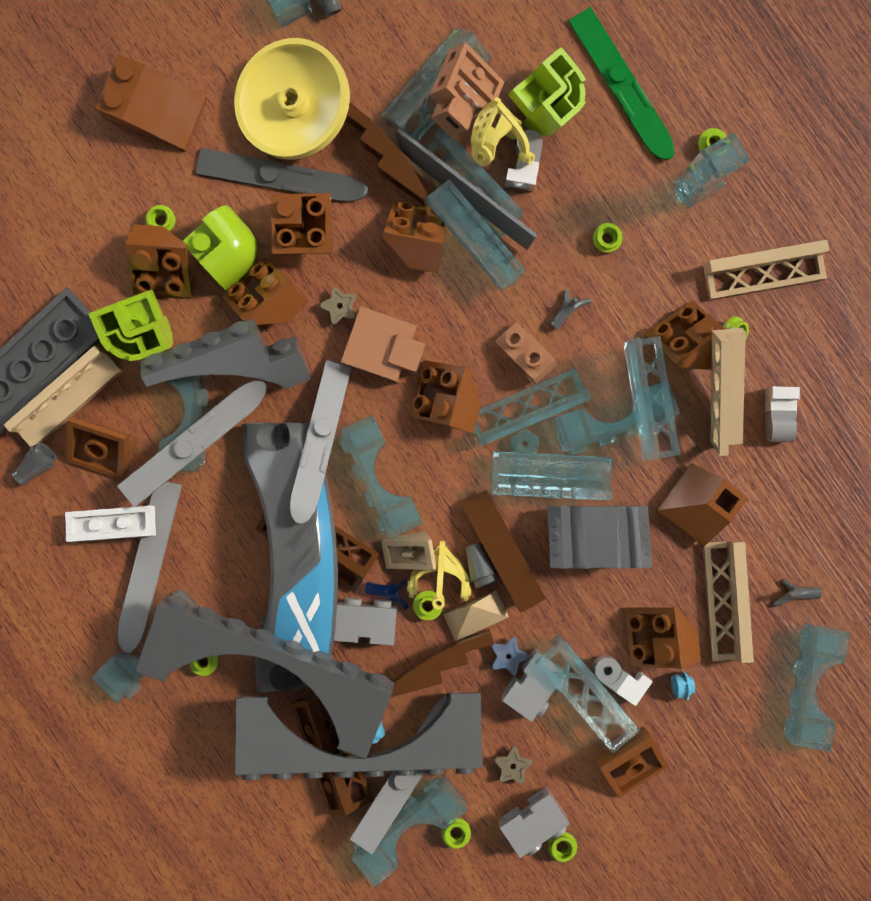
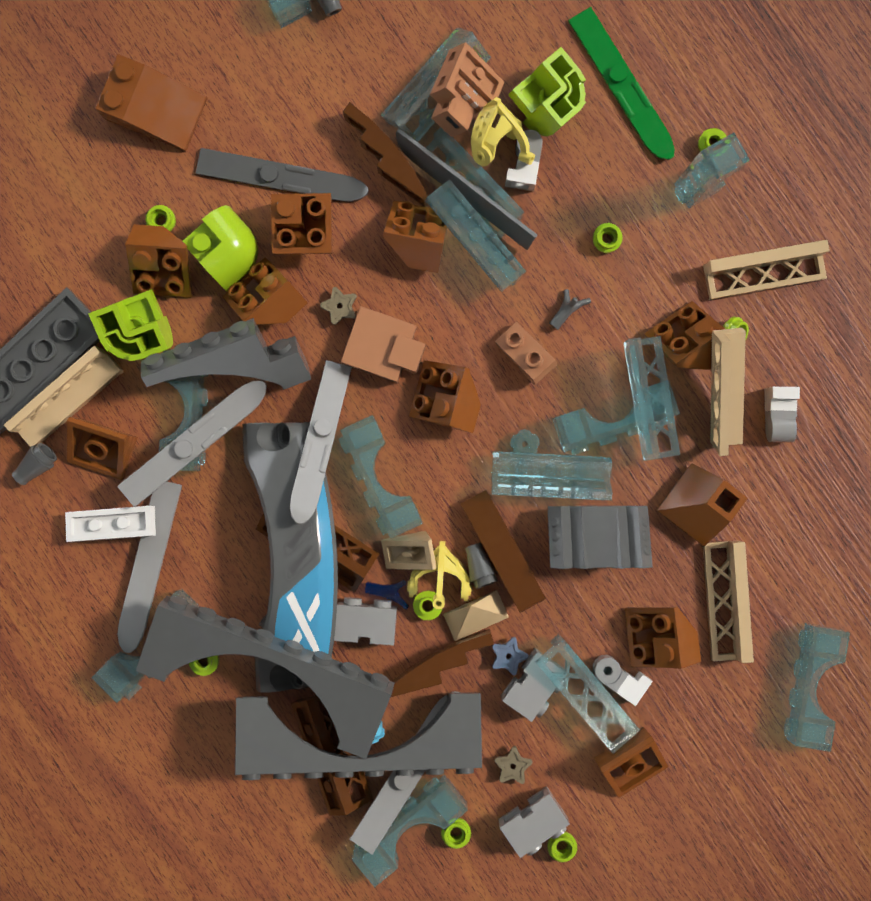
(292, 98): light yellow dish -> none
(535, 416): clear light blue fence -> none
(682, 685): medium azure plate -> none
(798, 593): dark grey bar -> none

